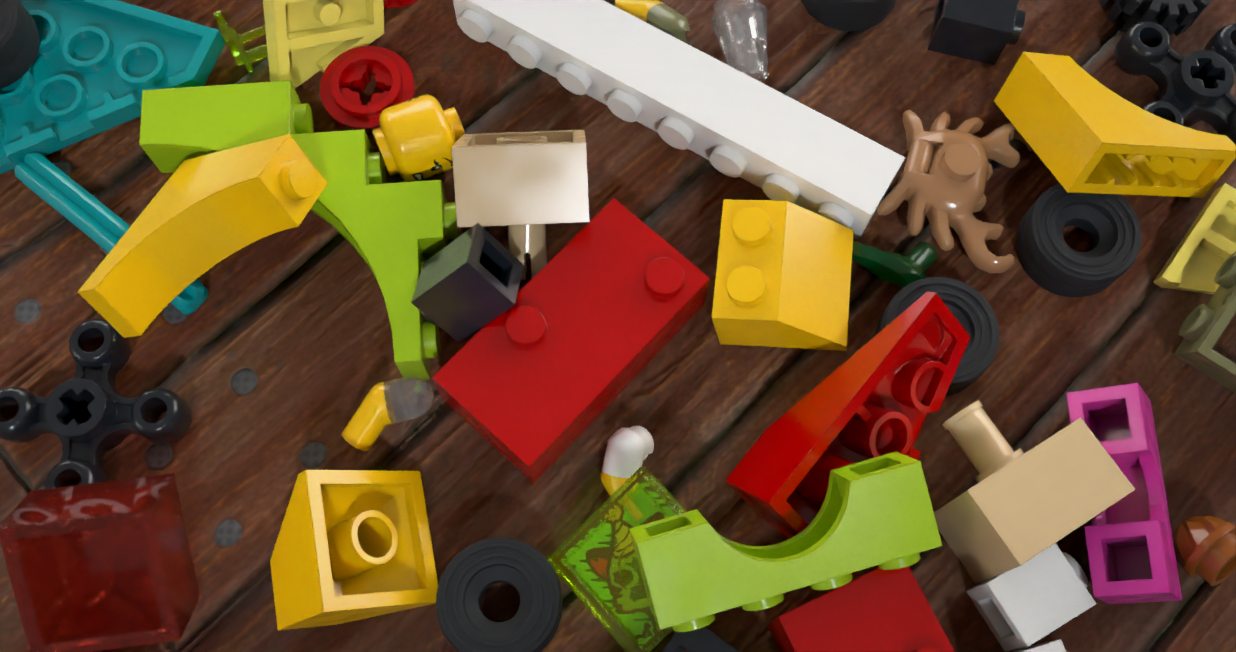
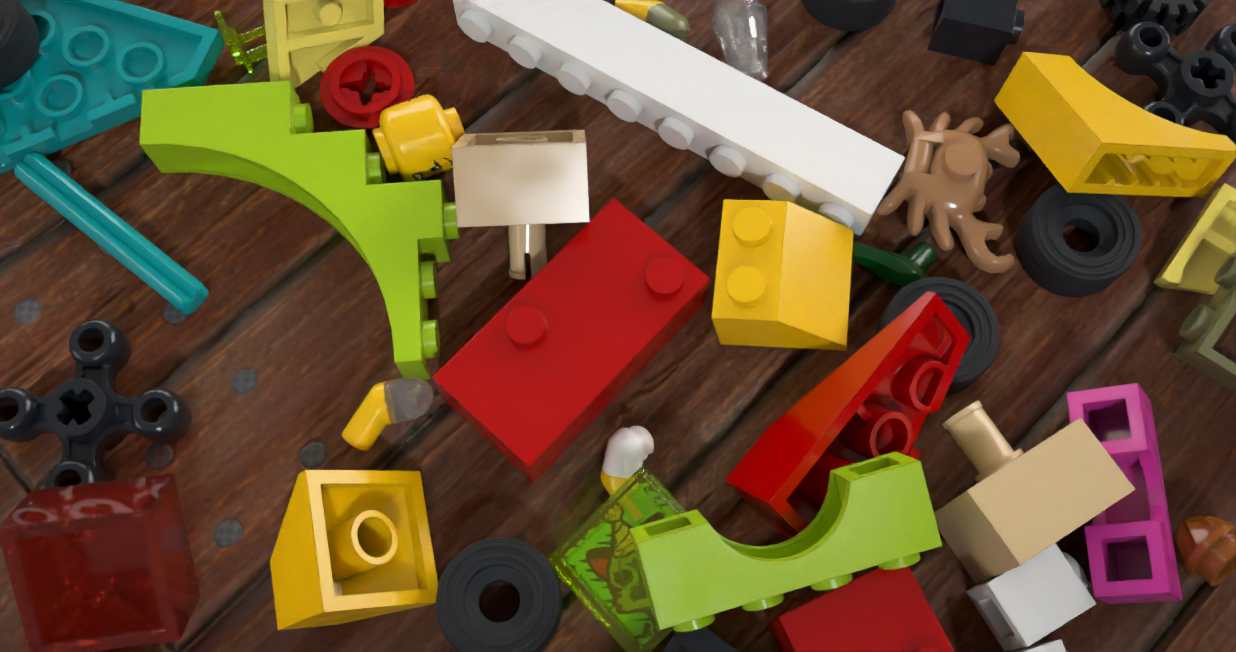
(198, 220): yellow arch -> none
(468, 283): black brick -> none

